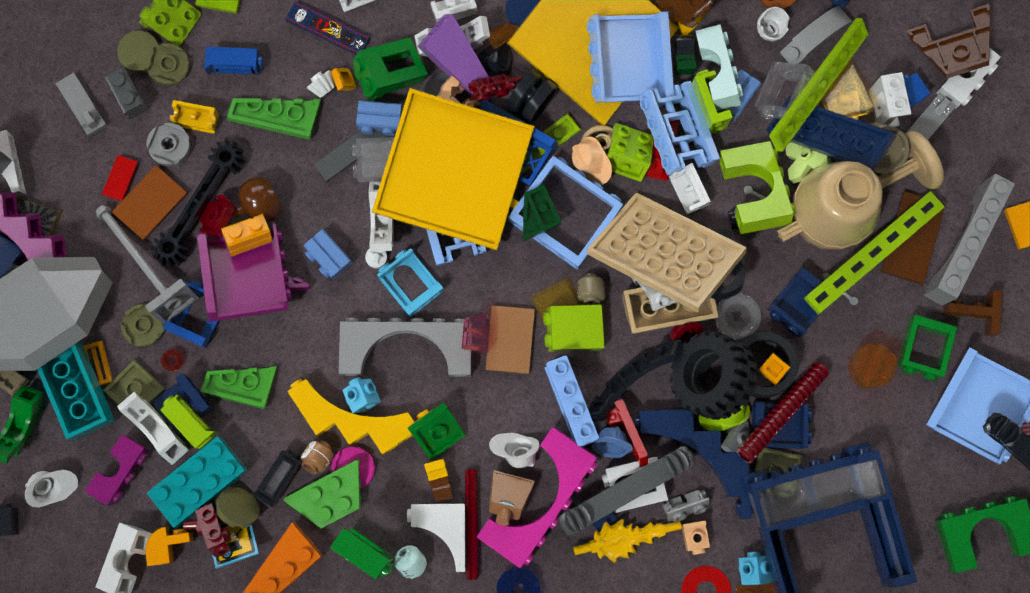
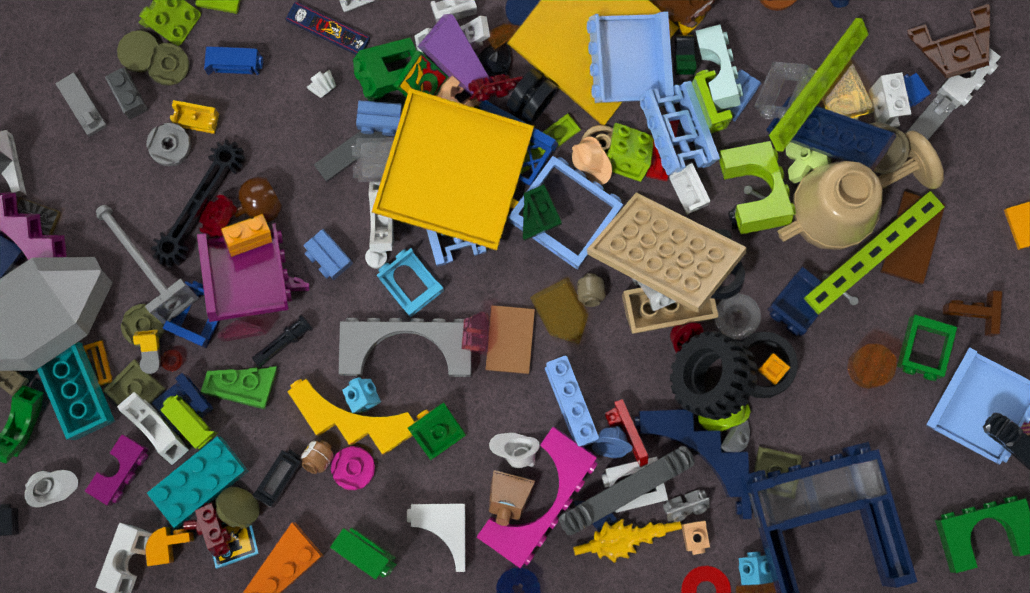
(120, 178): red tile -> none
(149, 349): none -> leg
(150, 203): dark orange tile -> none
(240, 330): none -> clear pink slope
(285, 117): bright green wing -> none
(289, 335): none -> black pin
(329, 496): bright green wing -> none
(343, 79): light orange tile -> none
(410, 562): light aqua head -> none
(420, 75): none -> tile
(439, 480): leg -> none
(471, 524): dark red axle -> none
(574, 328): lime panel -> none
(630, 373): black tile -> none
(778, 19): white hair -> none
(782, 412): dark red piece -> none
(793, 434): dark blue panel -> none
(815, 34): light grey arch -> none
(988, 204): light grey arch -> none

